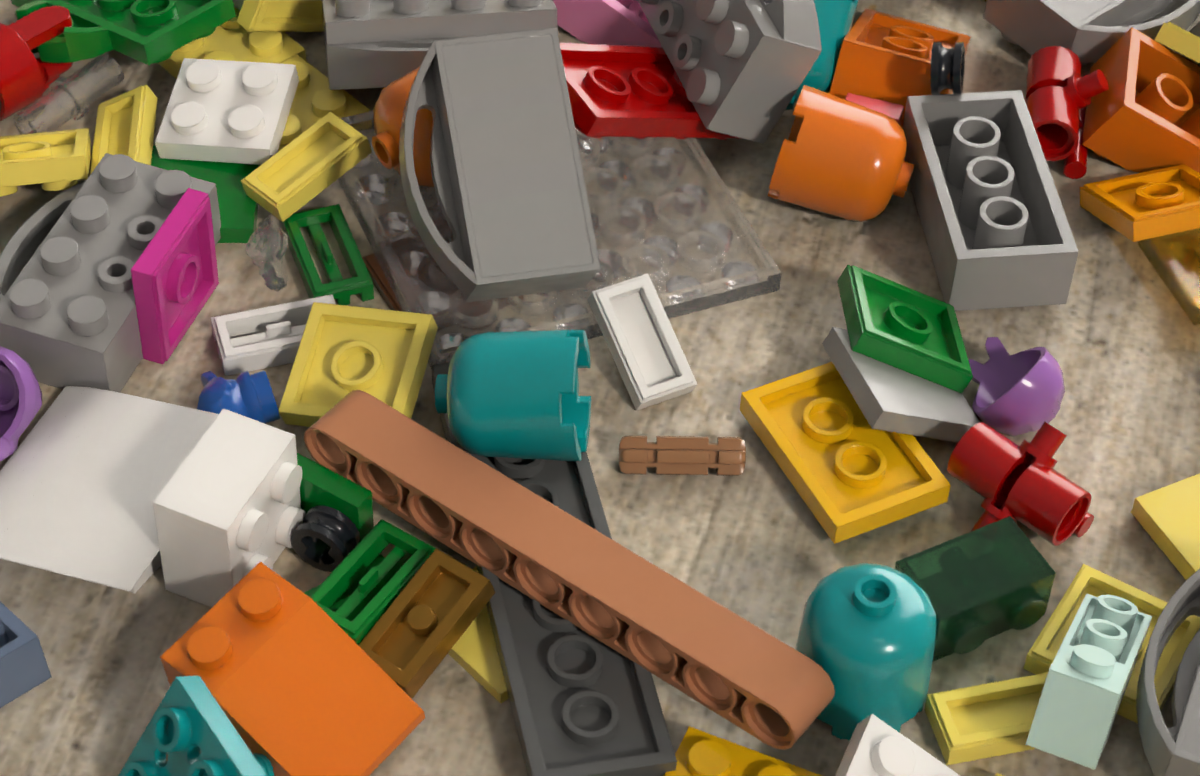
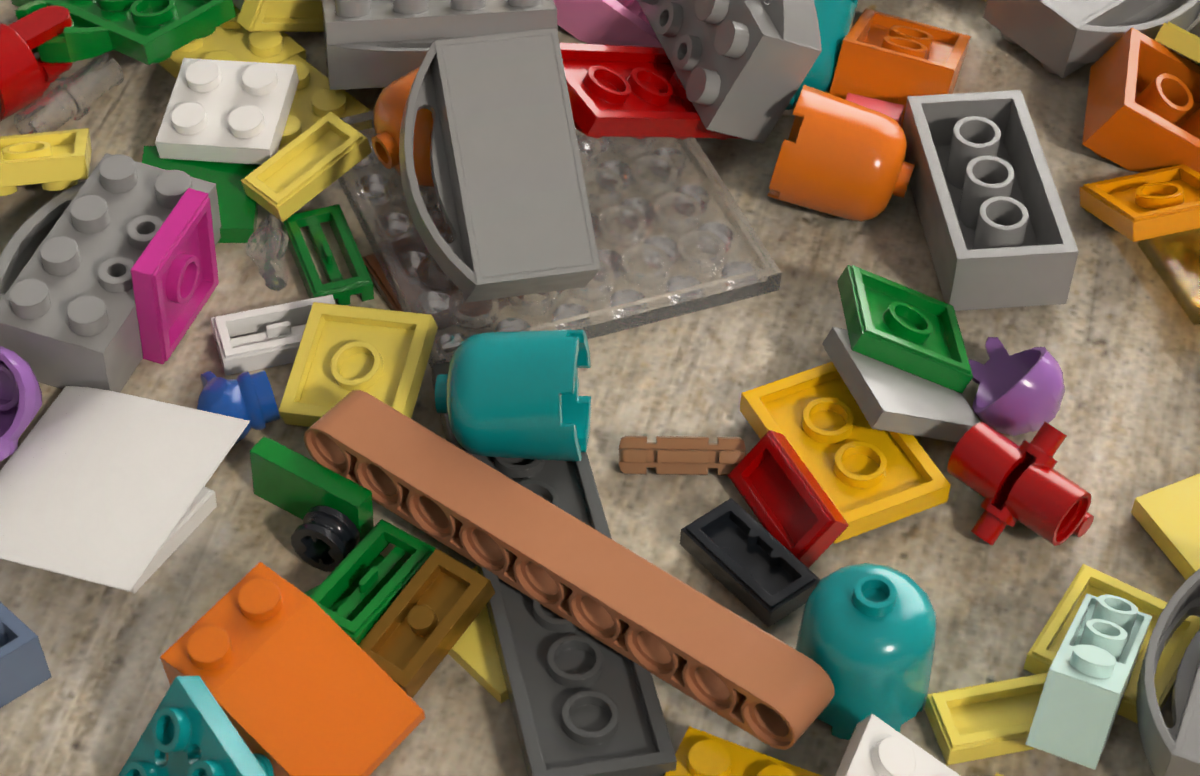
(126, 126): light yellow tile -> none
(228, 507): white brick -> none
(642, 341): white tile -> none
(749, 562): none -> black plate
(788, 498): none -> red tile
(947, 68): black bush -> none
(981, 585): clear green brick -> none
(1058, 105): red pin -> none

